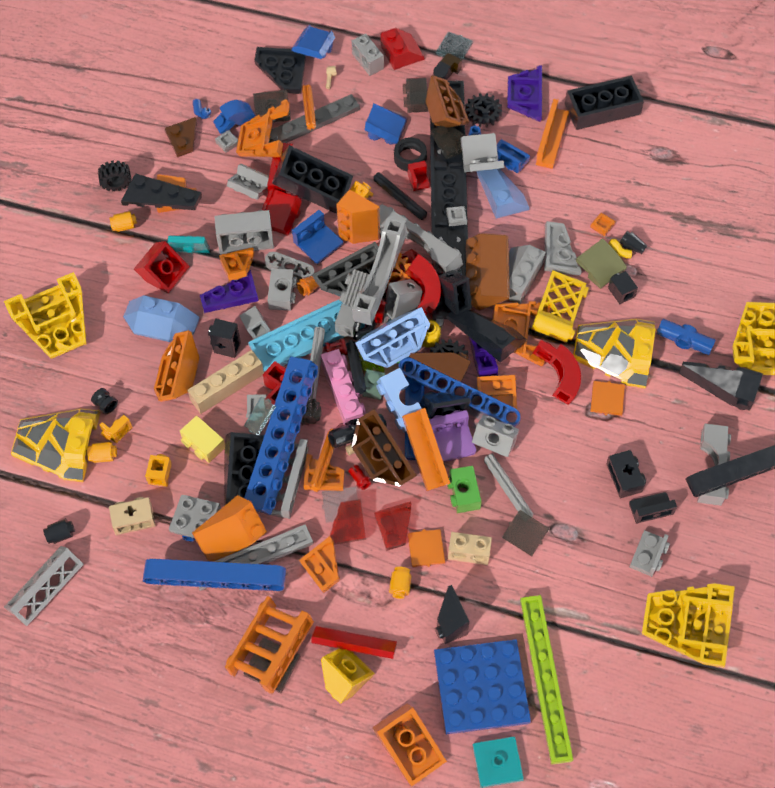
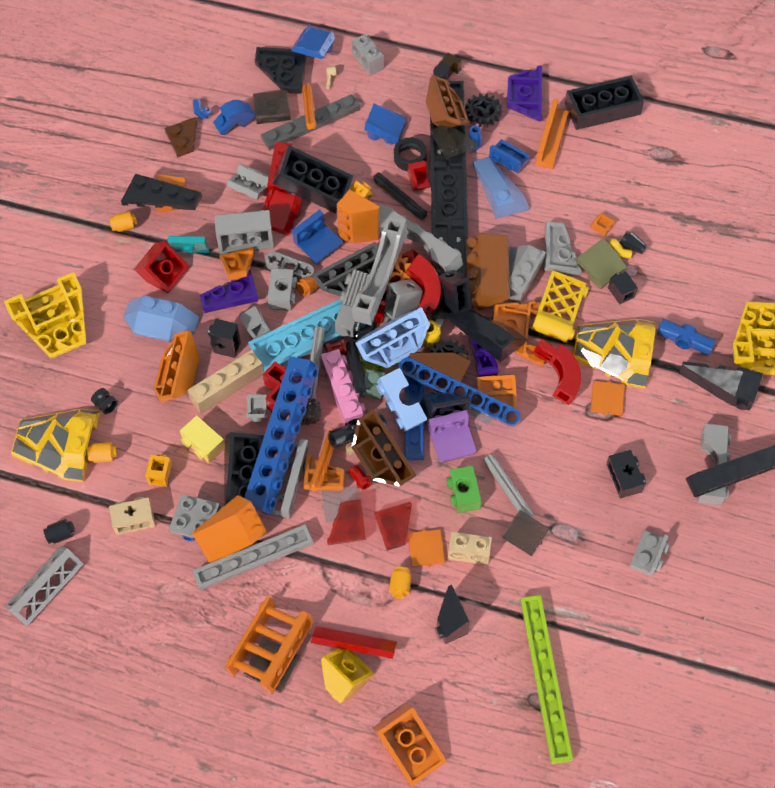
(114, 175): black tyre -> none
(118, 429): light orange bracket -> none
(214, 574): blue beam -> none
(226, 141): light grey tile -> none
(256, 132): orange wing -> none
(260, 416): clear light blue piece -> none
(322, 564): orange wing -> none
(400, 48): red slope -> none
(416, 95): clear smoke brick -> none
(425, 449): orange fence -> none
(454, 45): clear light blue piece -> none
(456, 216): light grey tile -> none
(480, 153): light grey bracket -> none
(481, 687): blue plate -> none
(497, 762): teal plate -> none
(500, 443): light grey brick -> none
(652, 507): black panel -> none
(692, 621): yellow wedge -> none

